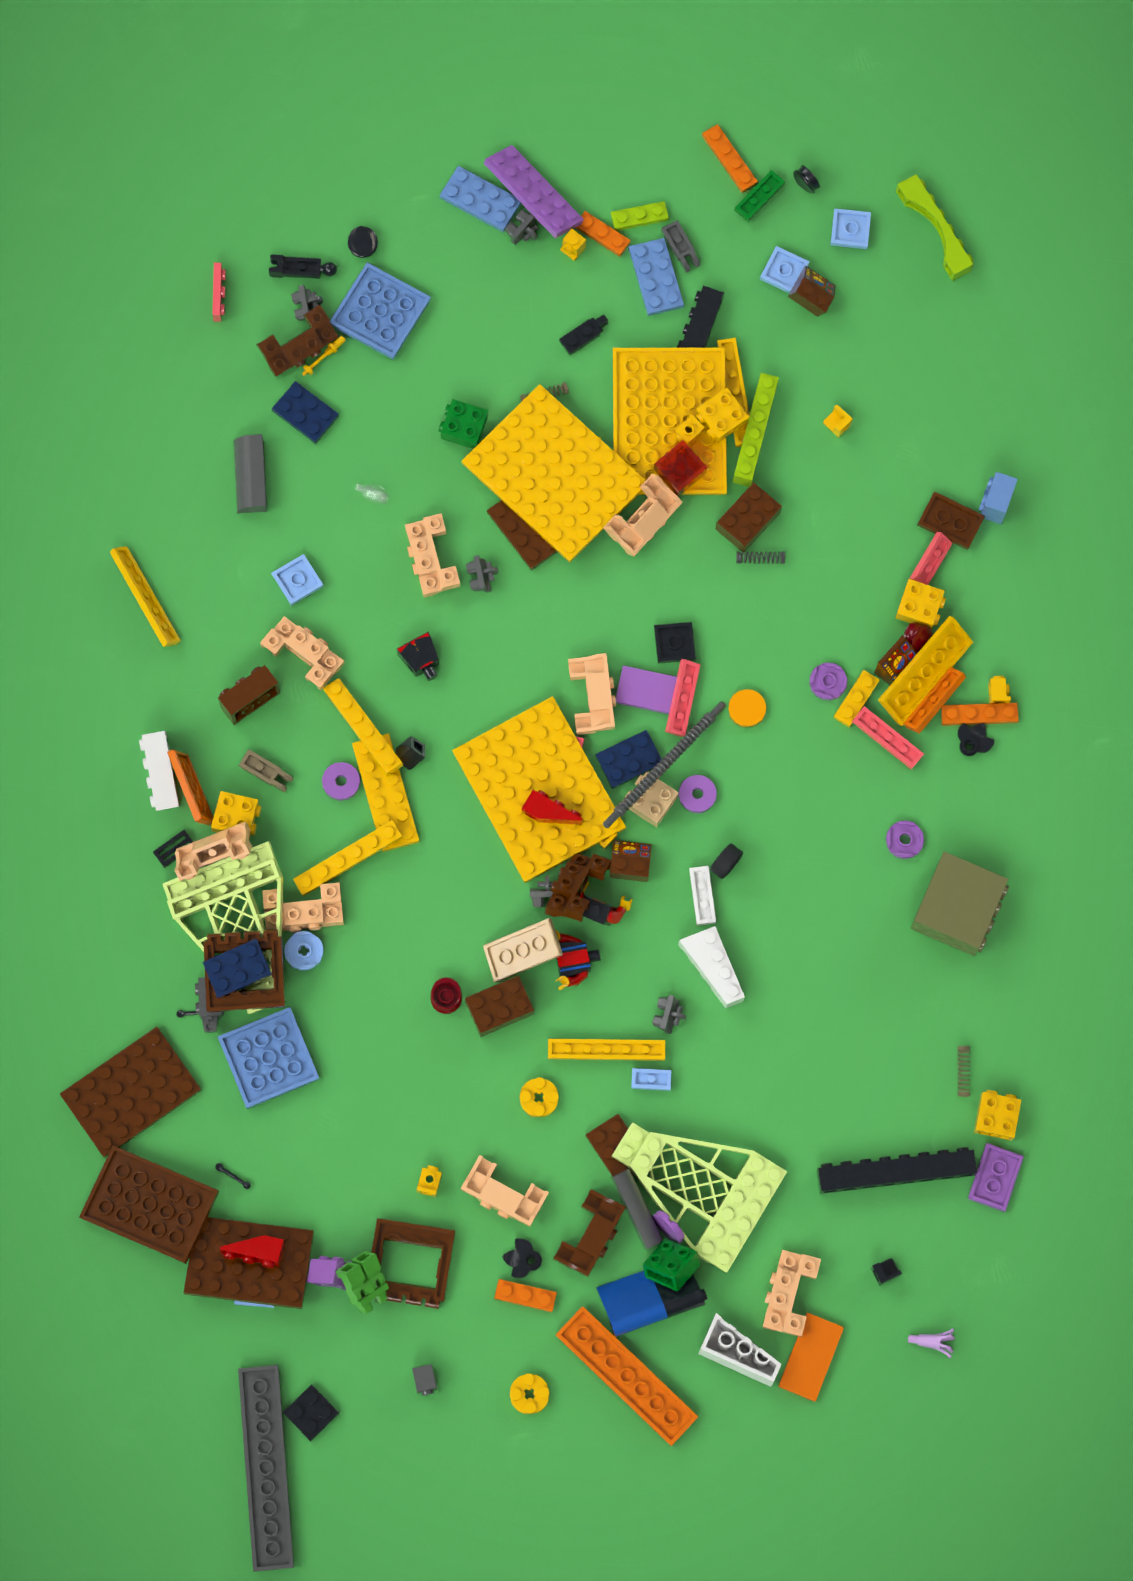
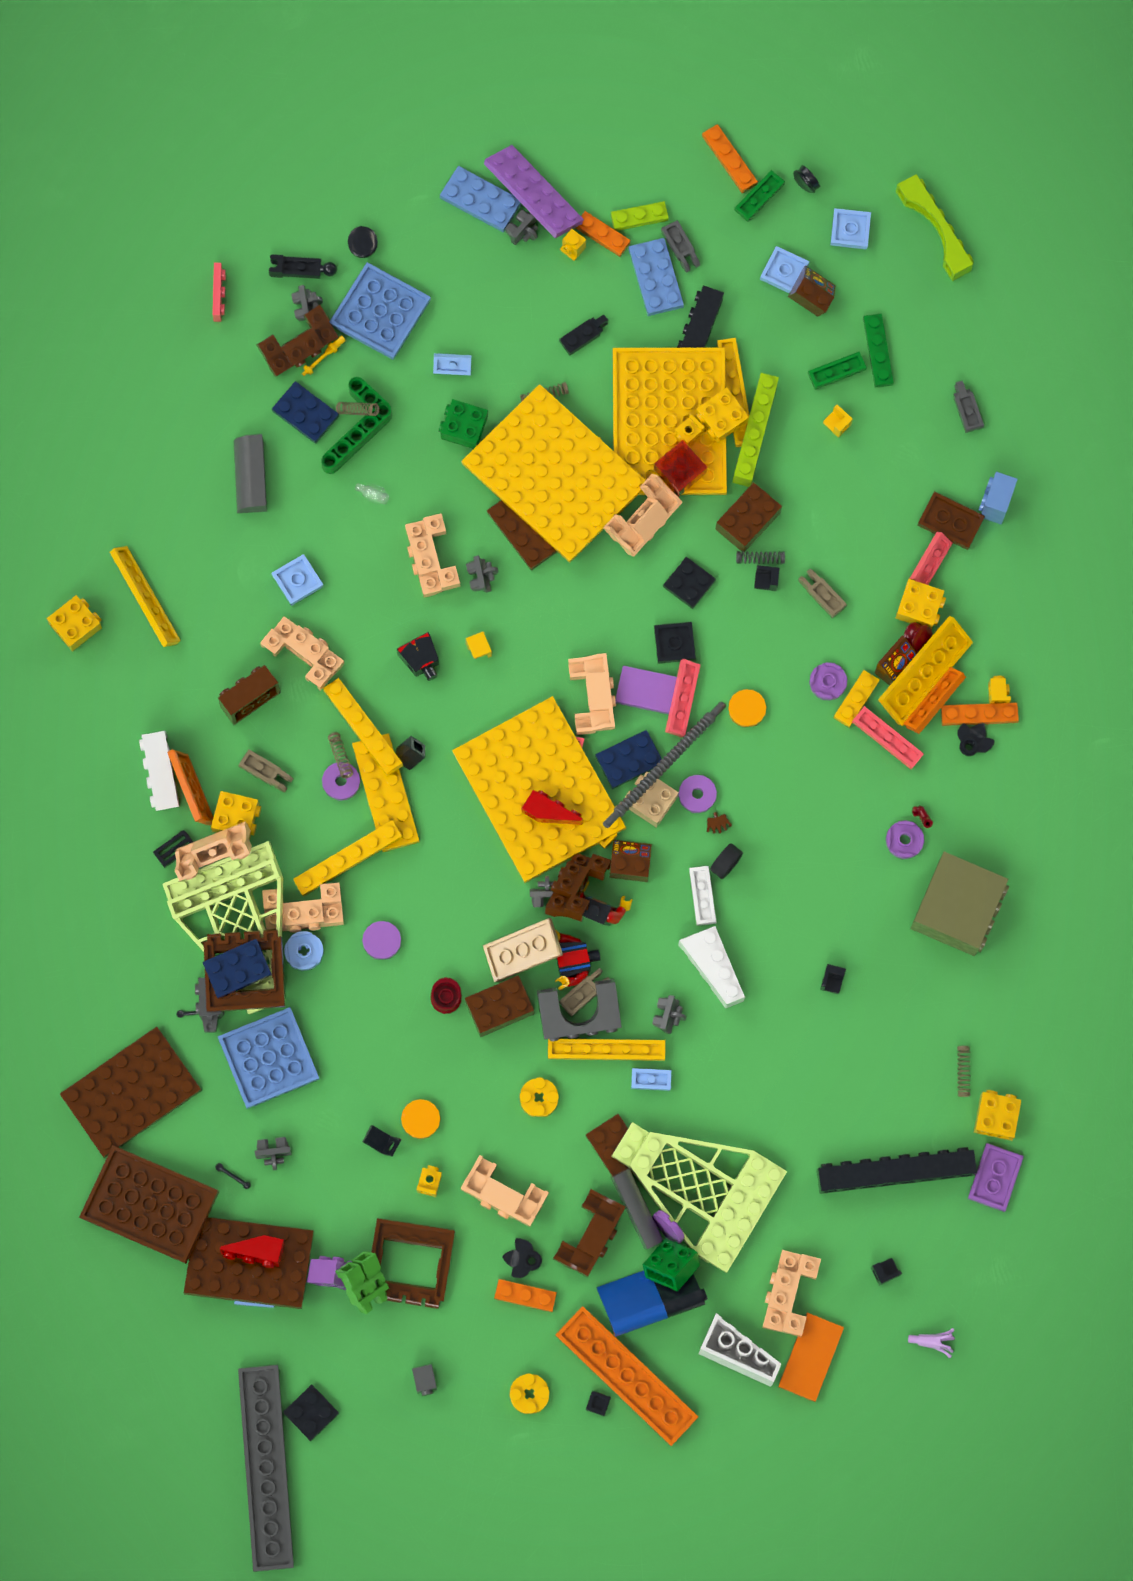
(75, 622): none -> yellow brick
(281, 1149): none -> dark grey hips
(335, 739): none -> dark tan piece
(359, 428): none -> green beam
(370, 408): none -> dark tan piece
(381, 940): none -> medium lavender tile
(381, 1141): none -> black bracket
(420, 1119): none -> light orange tile
(452, 364): none -> light blue plate
(478, 645): none -> yellow panel
(581, 994): none -> dark tan hinge
(598, 1403): none -> black tile
(605, 1017): none -> dark grey arch
(689, 582): none -> black plate
(717, 822): none -> reddish brown piece
(766, 578): none -> black panel
(823, 594): none -> dark tan hinge
(833, 979): none -> black panel
(837, 370): none -> green plate
(878, 350): none -> green plate
(923, 816): none -> dark red arm
(967, 408): none -> dark grey hinge

